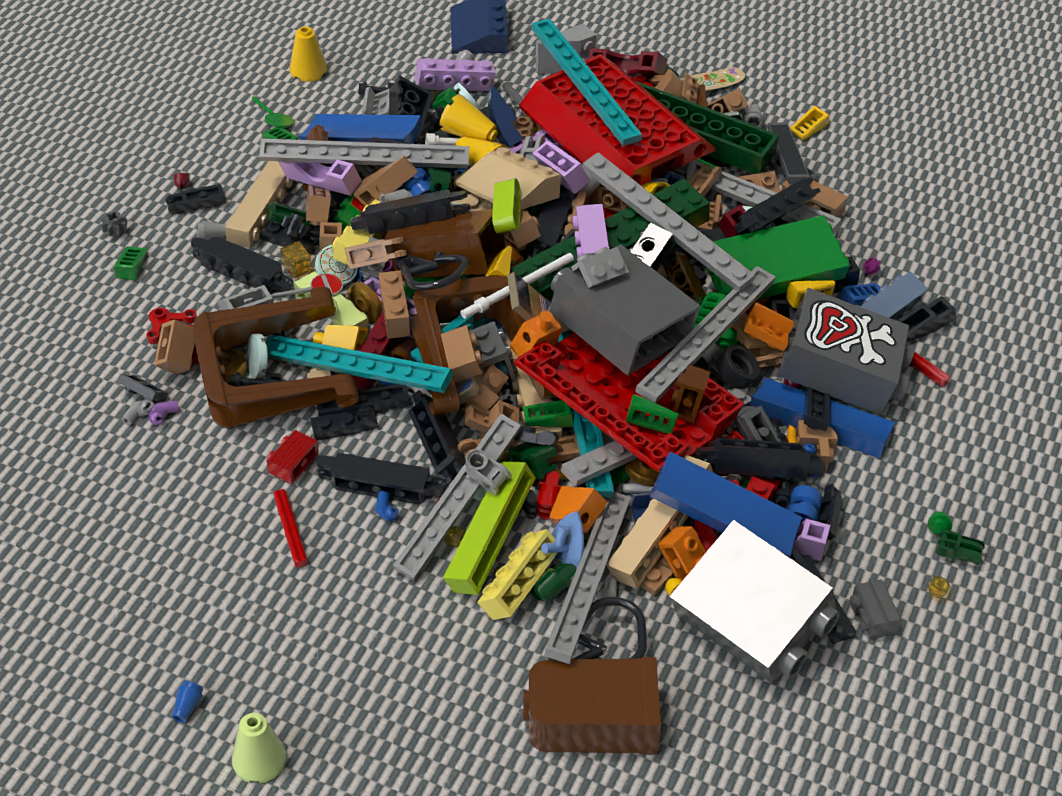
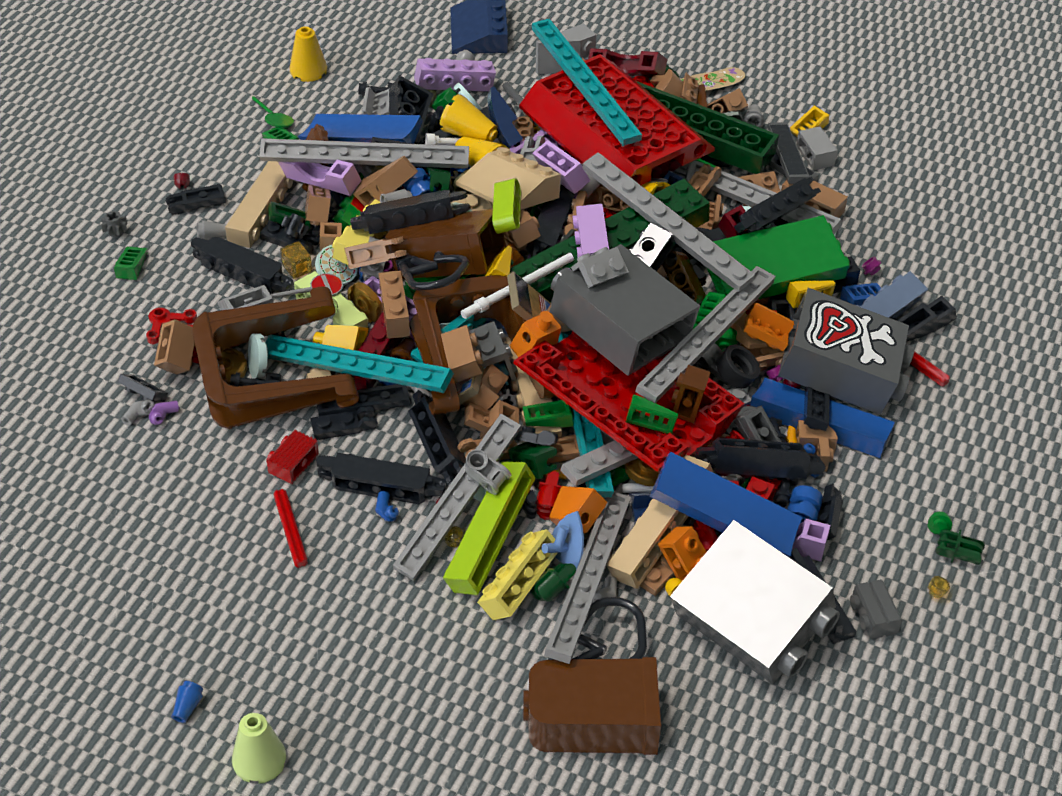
(773, 373): none -> magenta plate
(816, 148): none -> light grey brick

